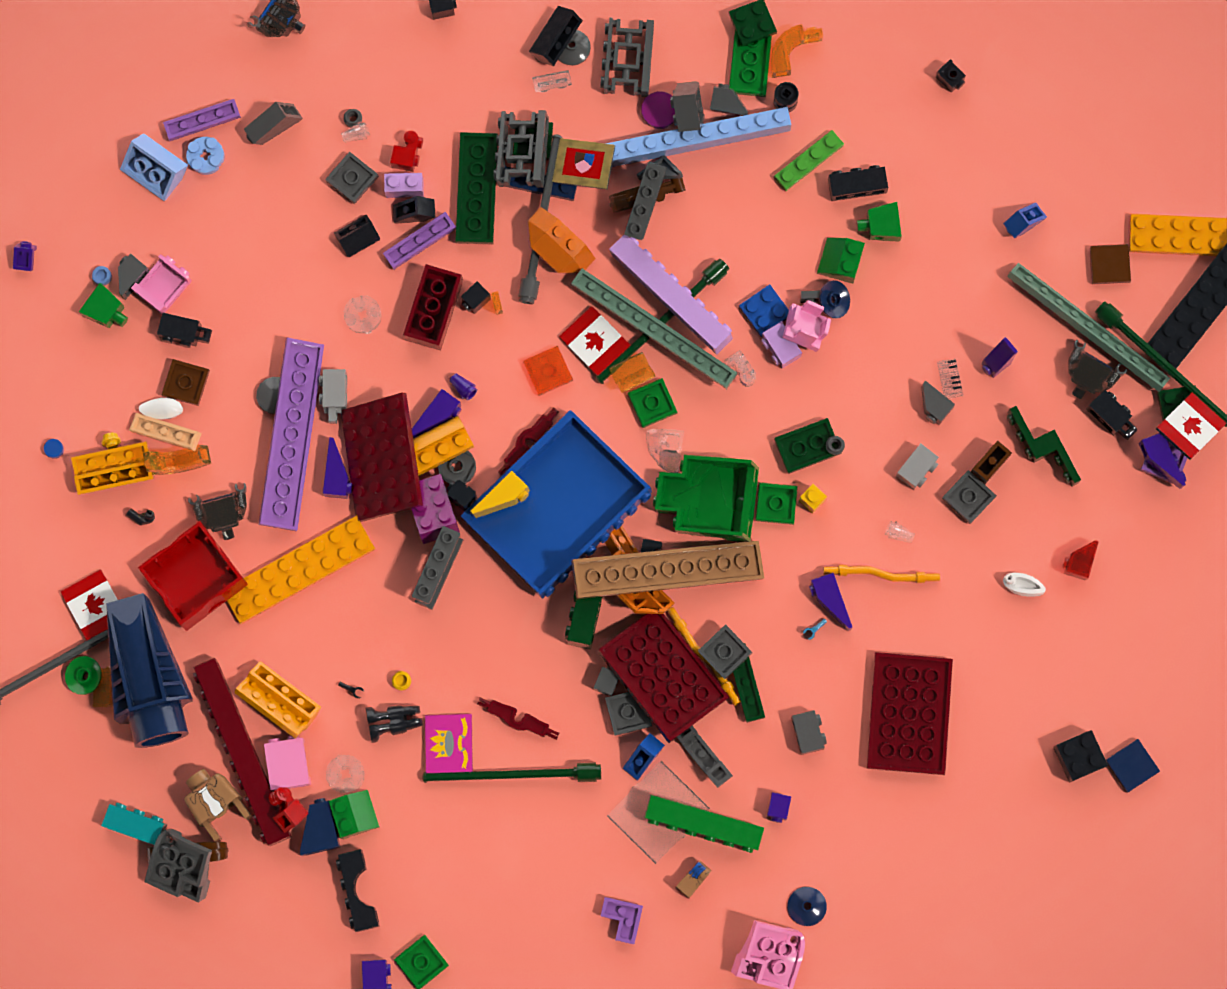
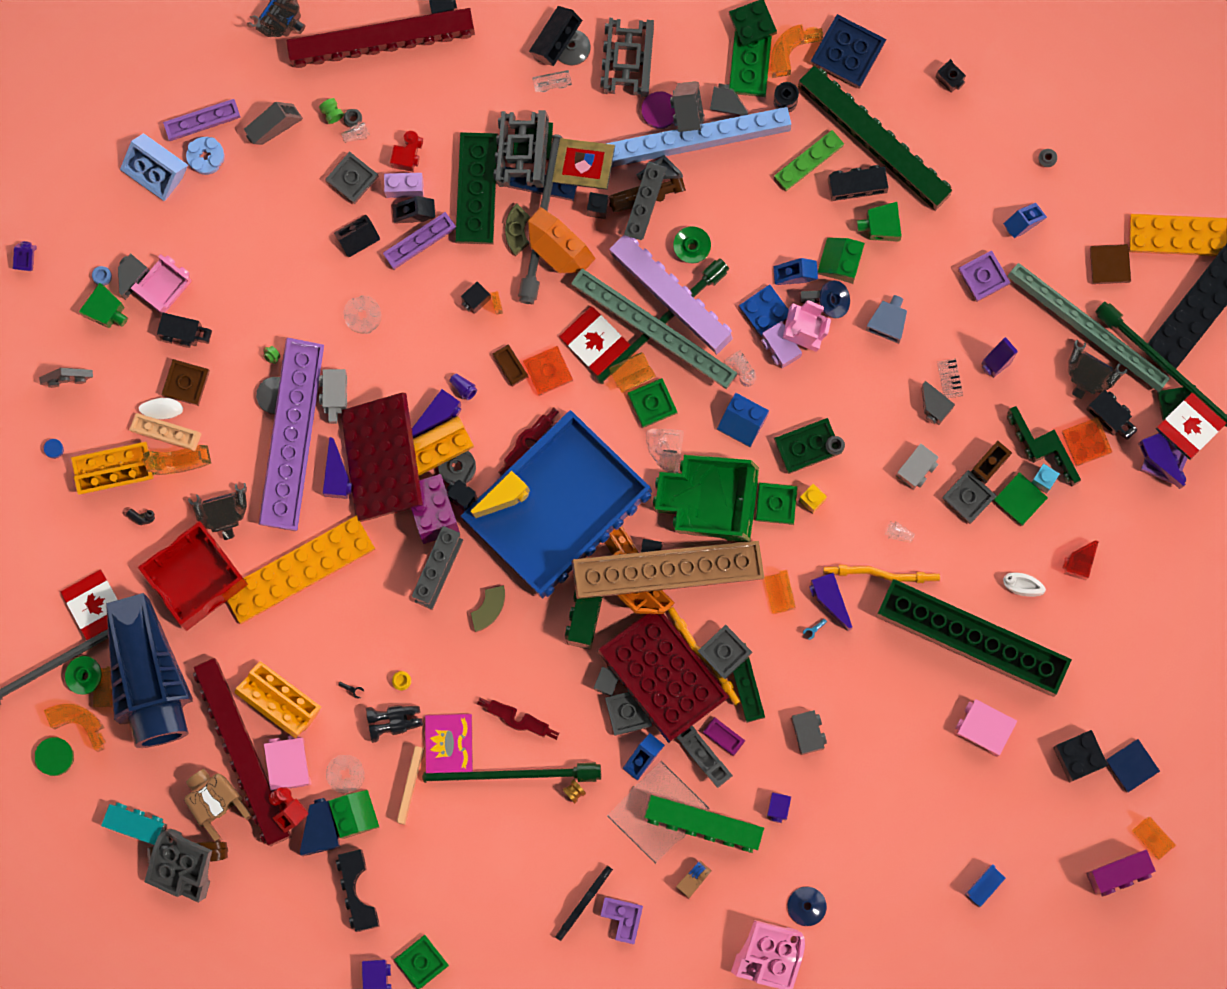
(54, 756): none -> green tile
(65, 375): none -> plate
(70, 713): none -> clear yellow arch
(111, 440): yellow plate -> none
(271, 354): none -> bright green plate
(331, 111): none -> bright green wheel
(380, 37): none -> dark red brick
(410, 785): none -> light nougat tile
(433, 307): dark red brick -> none
(490, 608): none -> olive tile
(510, 365): none -> reddish brown tile
(515, 229): none -> olive tile
(574, 791): none -> pearl gold wheel
(583, 903): none -> black piece
(597, 205): none -> black brick
(695, 236): none -> green dish
(724, 736): none -> magenta tile
(743, 420): none -> blue slope
(779, 592): none -> clear yellow panel
(796, 272): none -> blue slope
(848, 51): none -> dark blue plate
(875, 138): none -> dark green brick
(889, 320): none -> sand blue torso
(909, 713): dark red plate -> none
(974, 638): none -> dark green brick
(984, 276): none -> medium lavender plate
(985, 885): none -> blue panel
(986, 727): none -> bright pink panel
(1020, 499): none -> green tile
(1045, 478): none -> medium azure brick
(1047, 163): none -> dark grey plate
(1087, 441): none -> clear orange plate
(1121, 873): none -> magenta brick
(1153, 837): none -> clear yellow panel

